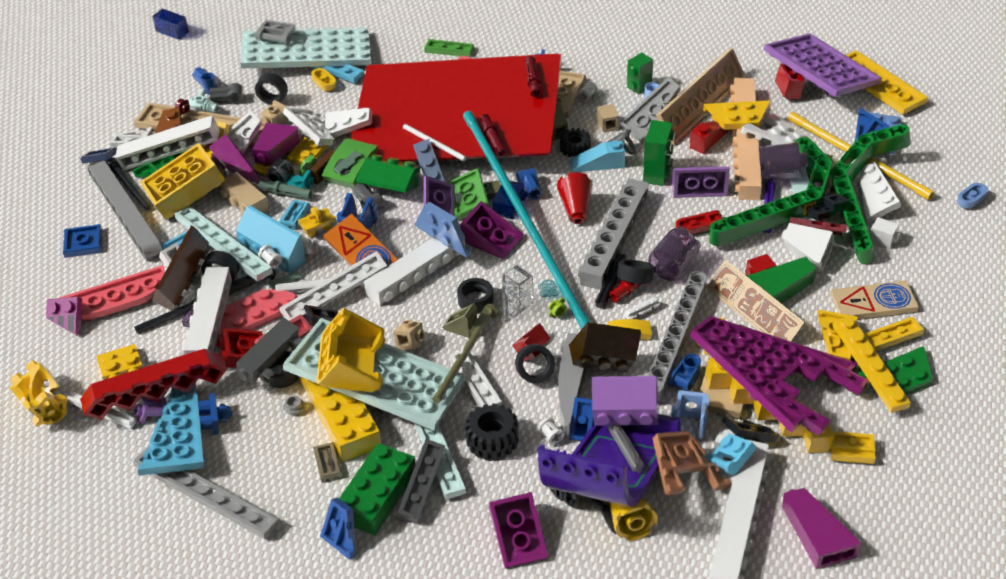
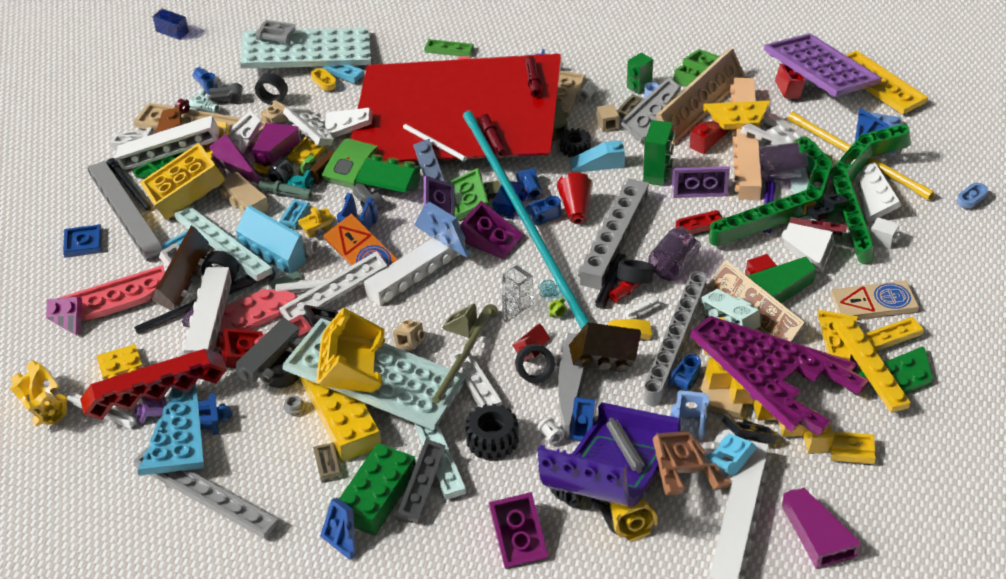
(99, 155): dark blue plate -> none
(270, 255): white bush -> none
(347, 162): sand green piece -> none
(474, 285): black tyre -> none
(546, 210): none -> blue piece
(625, 137): dark grey piece -> none
(625, 400): medium lavender slope -> none
(628, 102): none -> dark tan tile
(693, 66): none -> bright green slope
(732, 309): none -> light aqua piece

